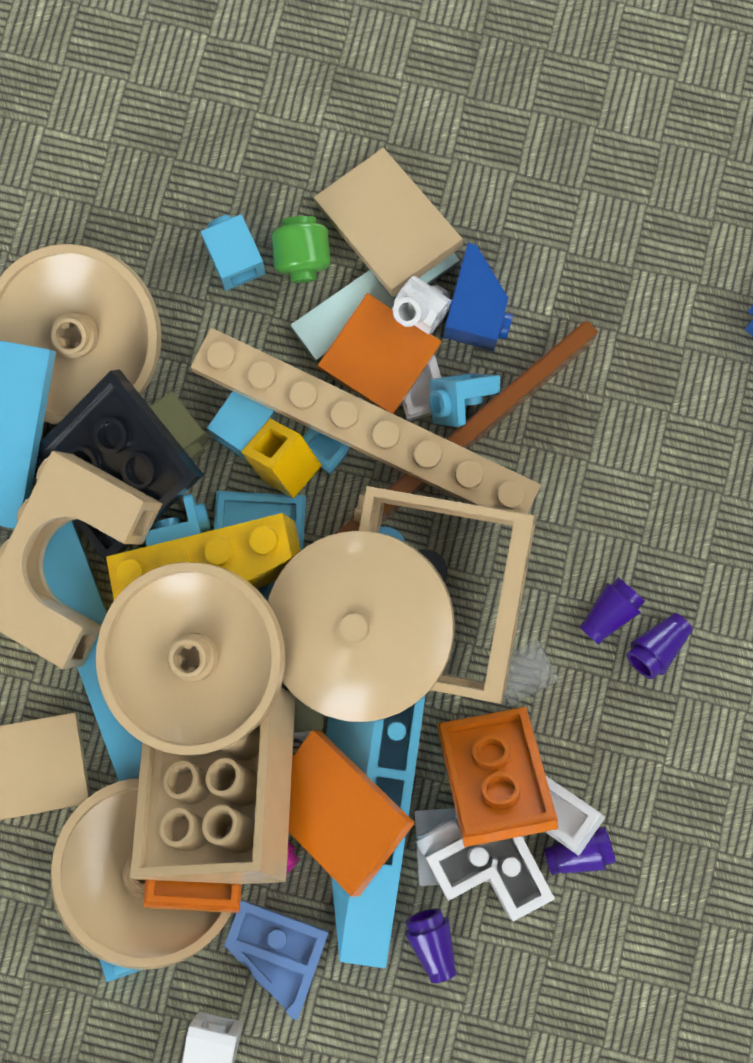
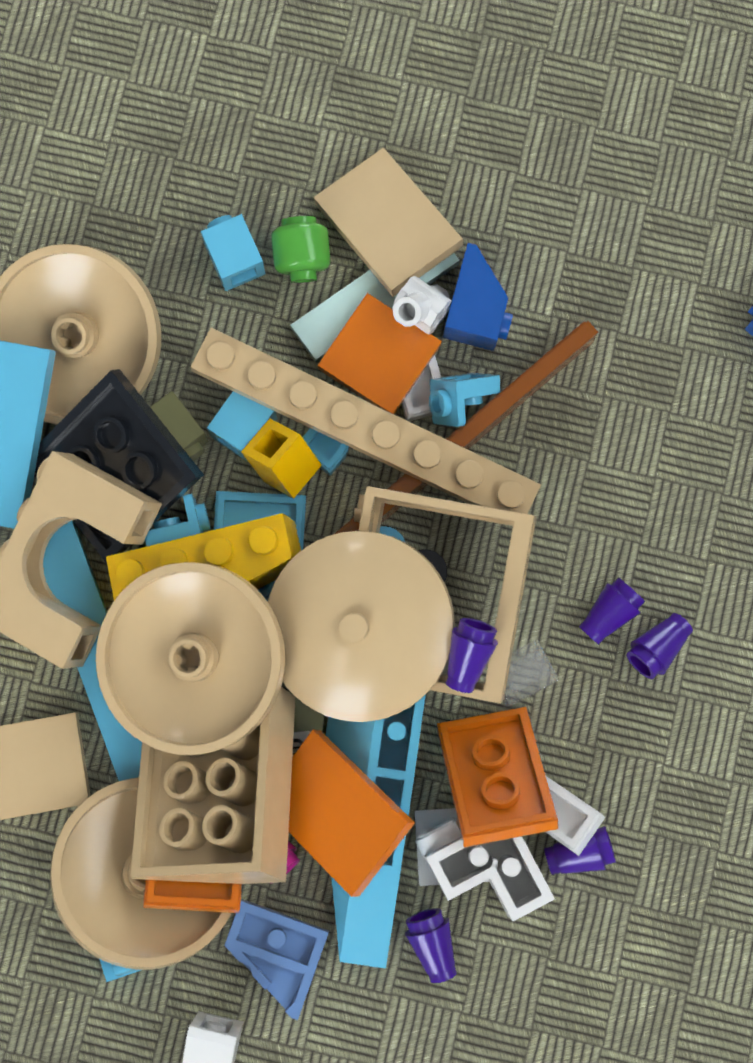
(469, 653): none -> dark purple cone

